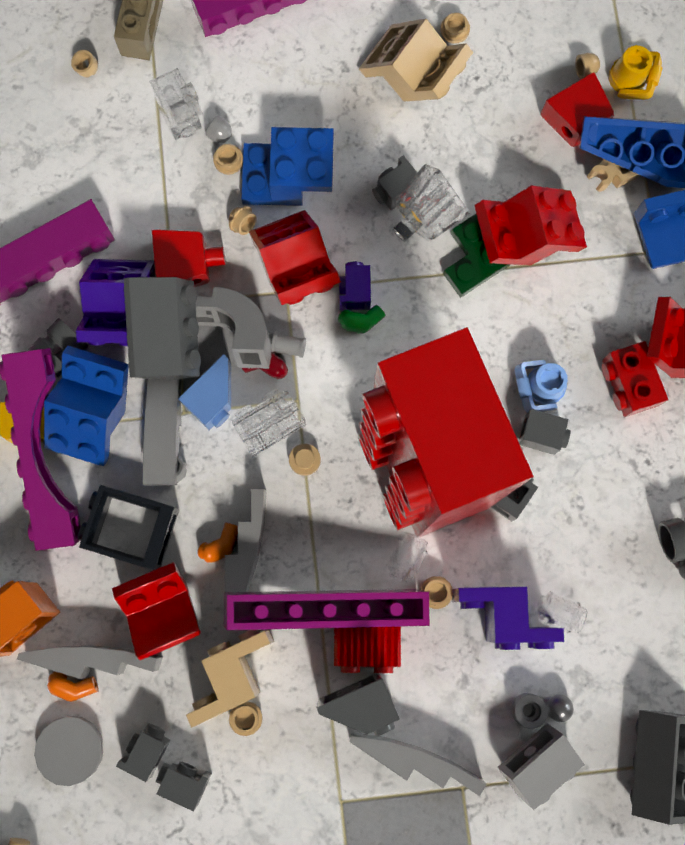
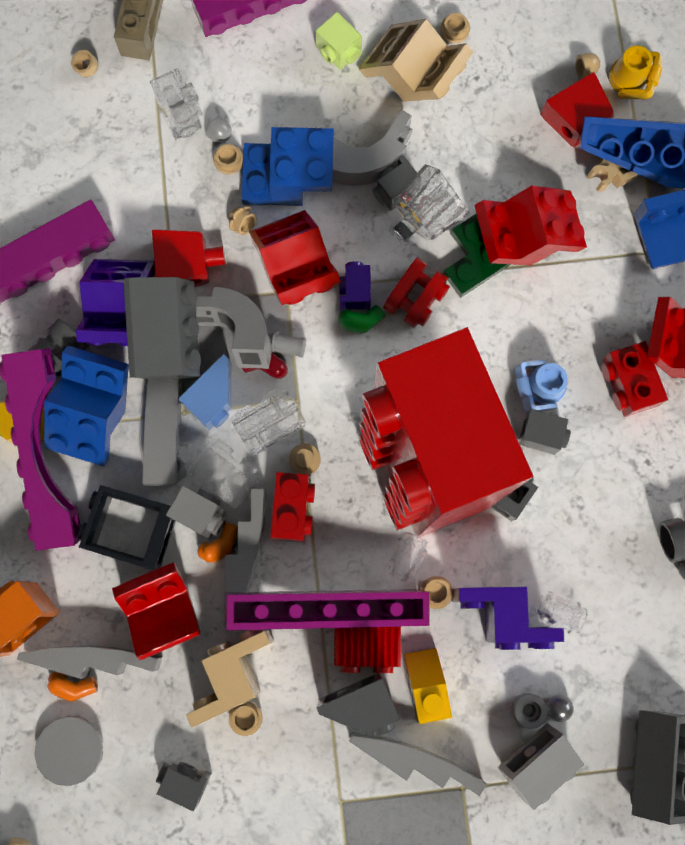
(144, 752): dark grey brick -> none
(198, 512): none -> light grey brick
(223, 472): none -> clear brick
(291, 506): none -> red brick
(338, 41): none -> yellowish green brick
(365, 164): none -> light grey arch
(419, 311): none -> red brick
(427, 686): none -> yellow slope

